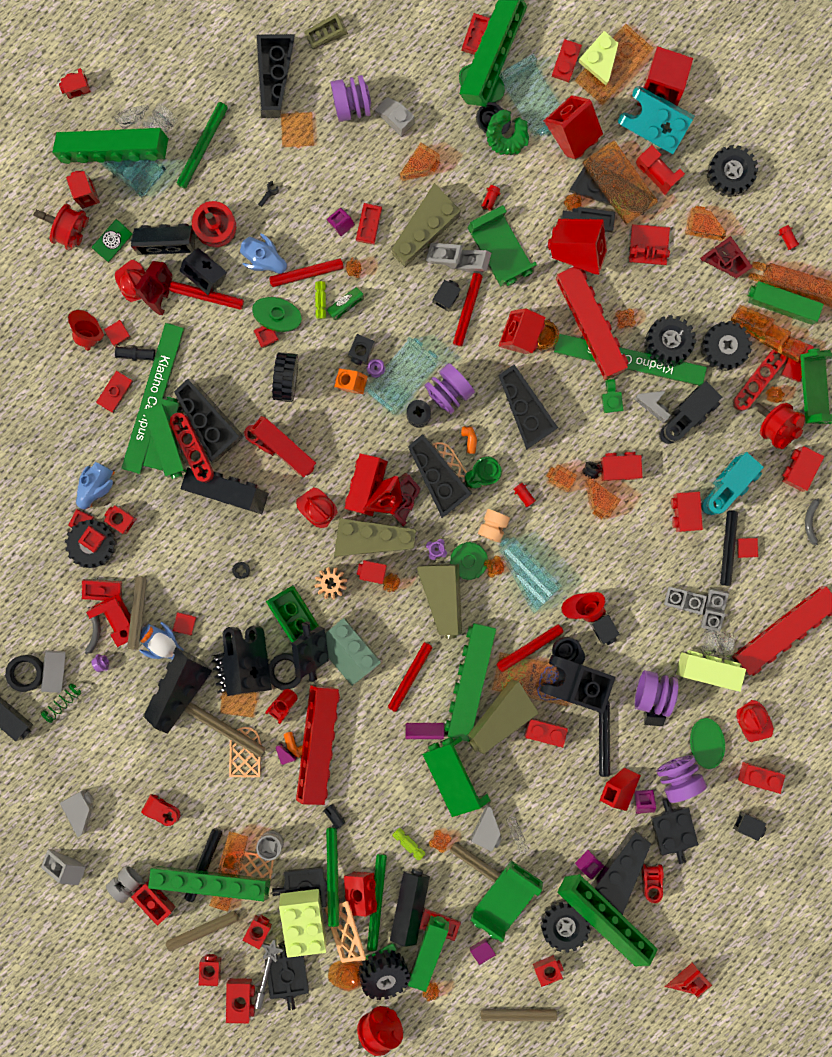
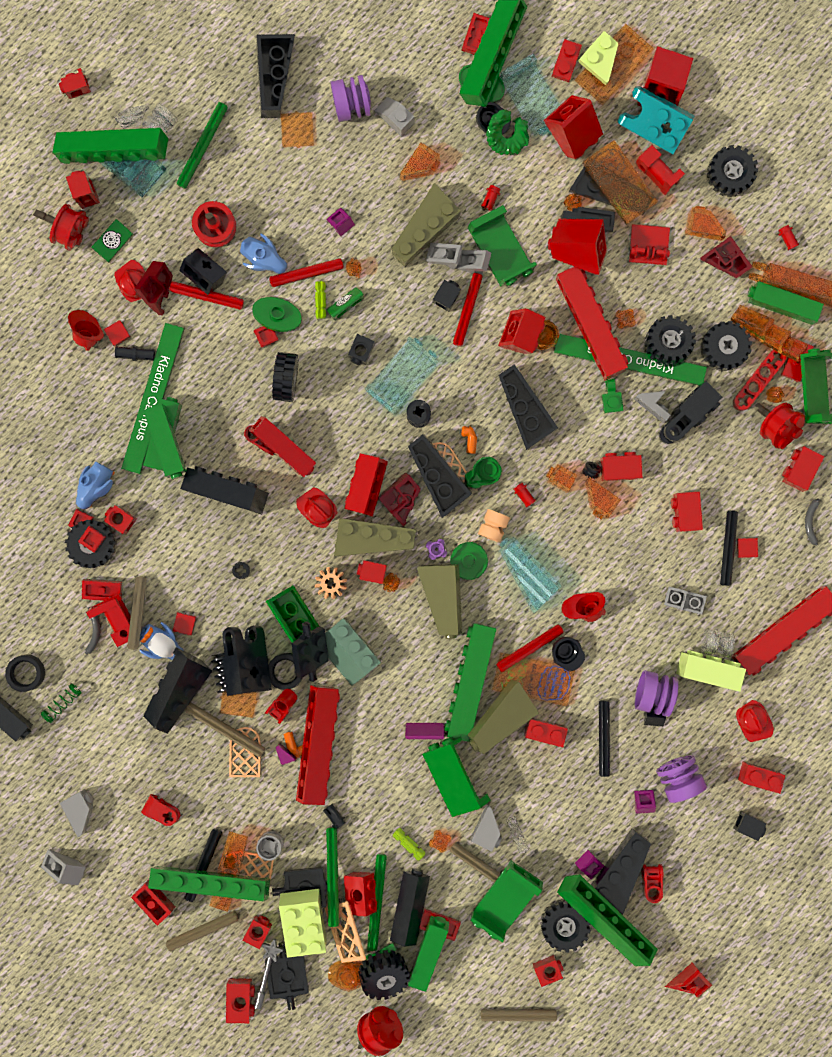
(53, 671): light grey slope -> none
(100, 663): medium lavender plate -> none
(114, 391): red plate -> none
(121, 886): light grey wheel -> none
(163, 239): black slope -> none
(188, 449): red beam -> none
(205, 977): red brick -> none
(210, 423): black wedge -> none
(269, 192): black hand -> none
(336, 18): olive slope -> none
(356, 384): orange brick -> none
(369, 223): red plate -> none
(376, 363): medium lavender plate -> none
(386, 497): red slope -> none
(410, 677): red axle -> none
(432, 992): clear orange plate -> none
(449, 388): medium lavender wheel -> none
(482, 951): magenta slope -> none
(499, 566): clear orange plate -> none
(574, 682): black brick -> none
(605, 630): black brick -> none
(620, 789): red slope -> none
(674, 831): black plate -> none
(707, 743): green piece -> none
(714, 609): light grey slope -> none
(732, 483): teal brick -> none

